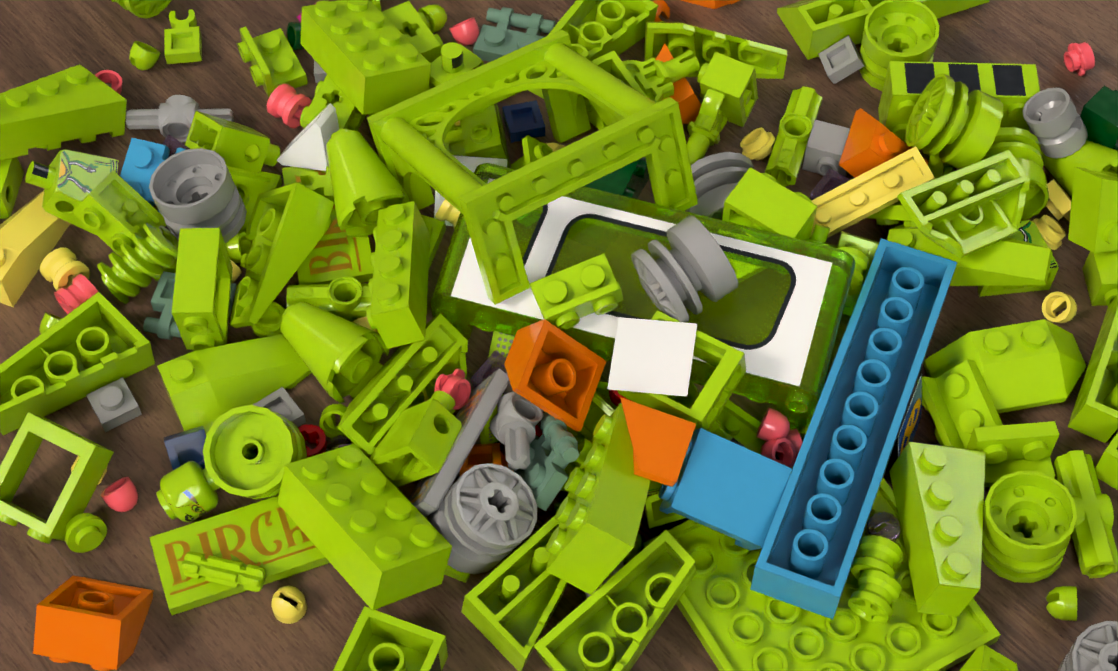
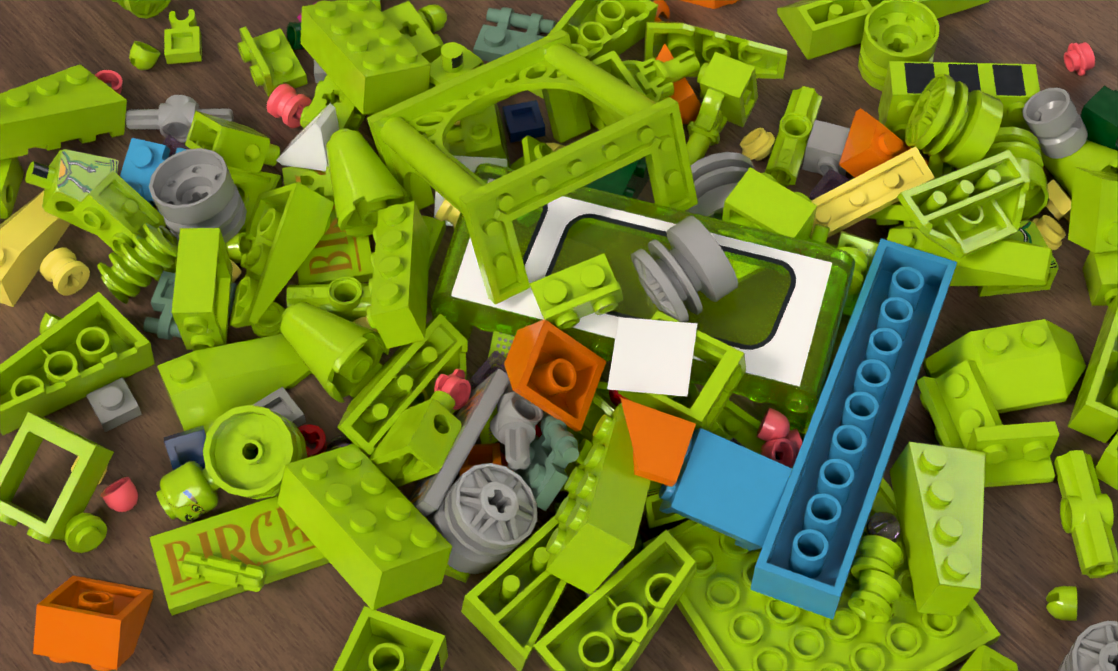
(75, 294): coral wheel -> none
(284, 610): light yellow hinge -> none
(328, 421): lime hinge -> none
(465, 32): coral hinge -> none
(841, 60): light grey plate -> none
(912, 419): blue sticker -> none
(1027, 526): lime wheel -> none
(1056, 302): light yellow hinge -> none

